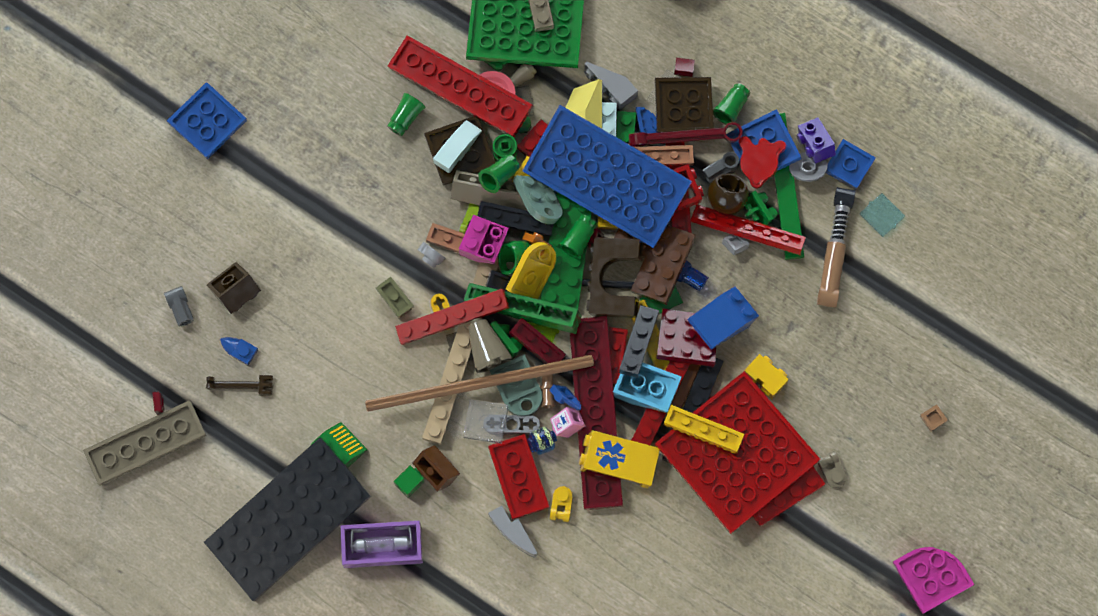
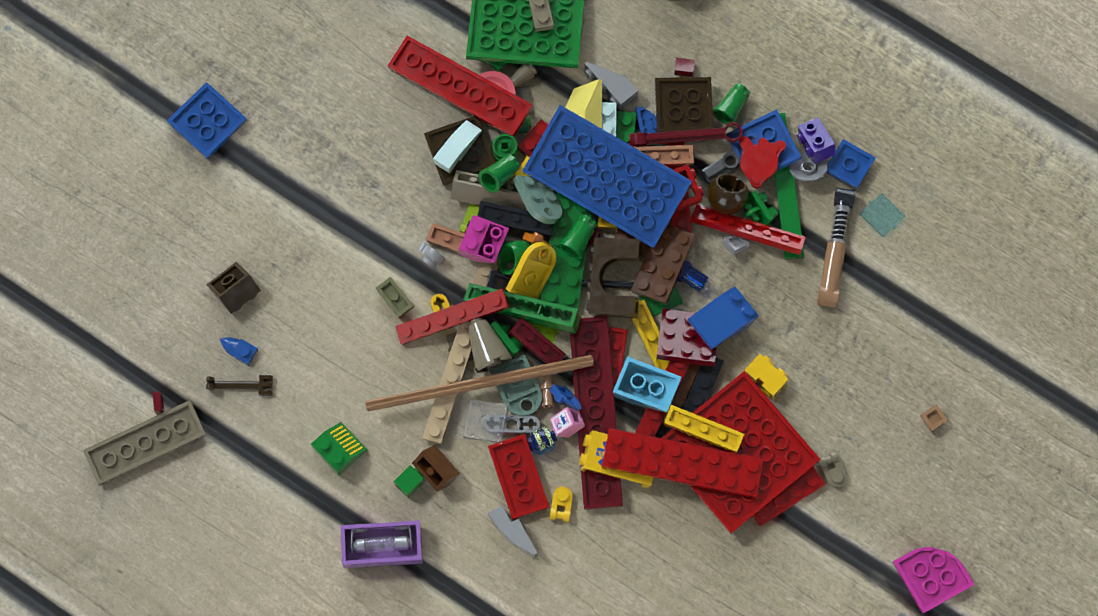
(177, 302): dark grey piece -> none
(287, 519): black plate -> none
(405, 114): green plant -> none
(639, 341): plate -> none
(682, 463): none -> red plate

